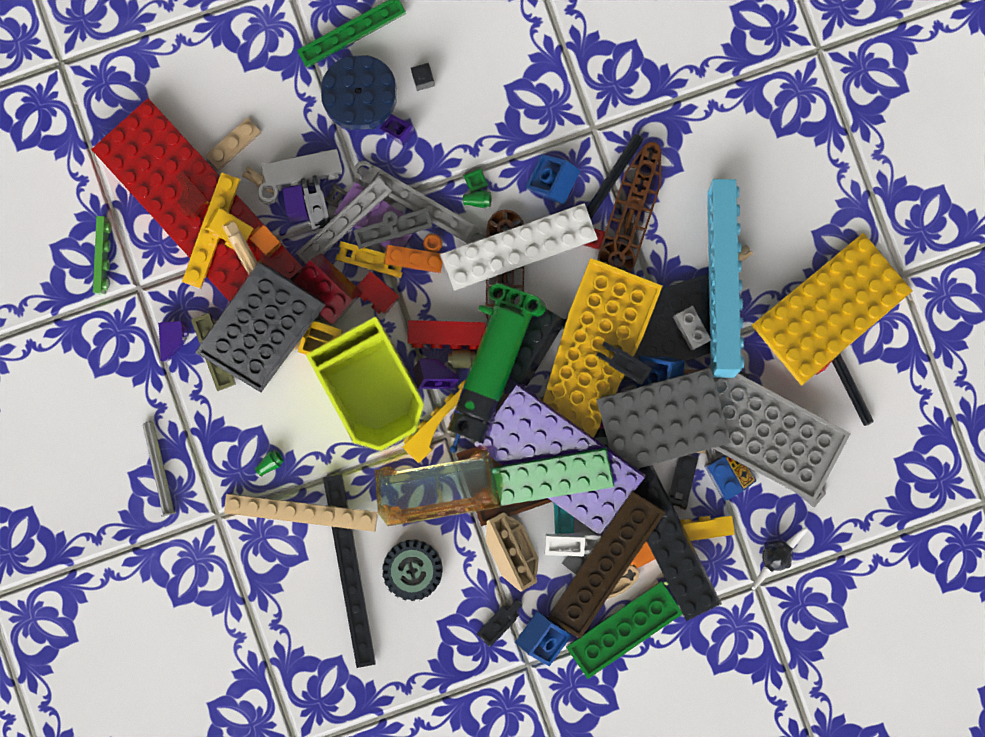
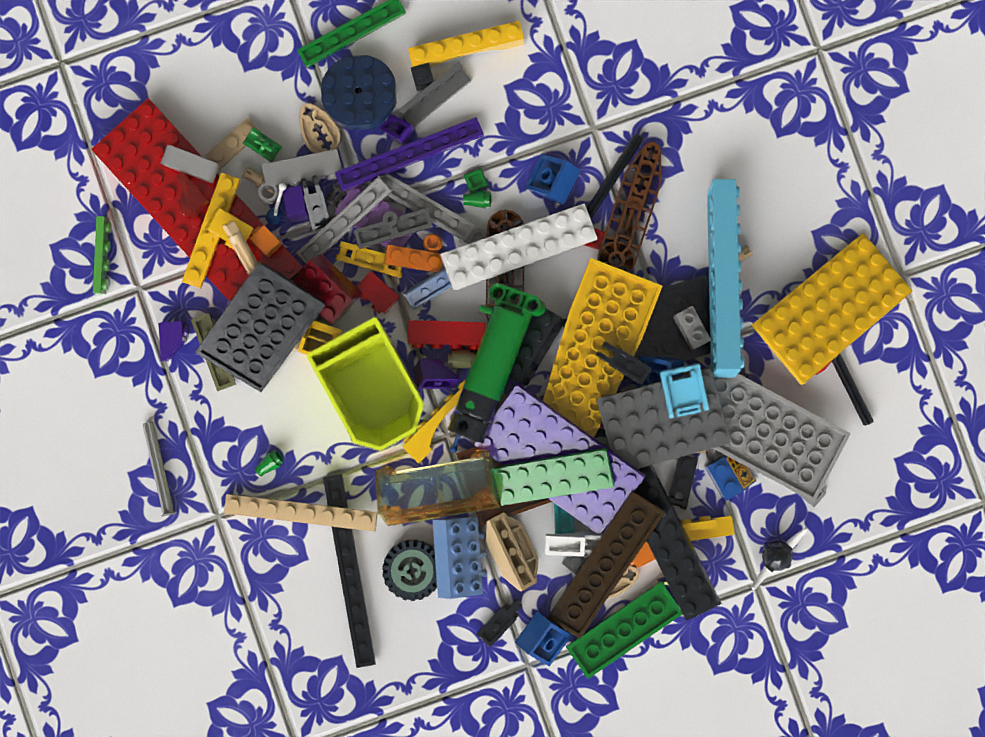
(190, 164): none -> light grey beam
(262, 144): none -> green hips
(274, 215): none -> hinge
(320, 119): none -> tan piece
(409, 154): none -> dark purple plate
(427, 288): none -> medium blue tile
(435, 95): none -> dark grey fence
(458, 557): none -> medium blue piece
(488, 39): none -> yellow arch
(684, 393): none -> medium azure container

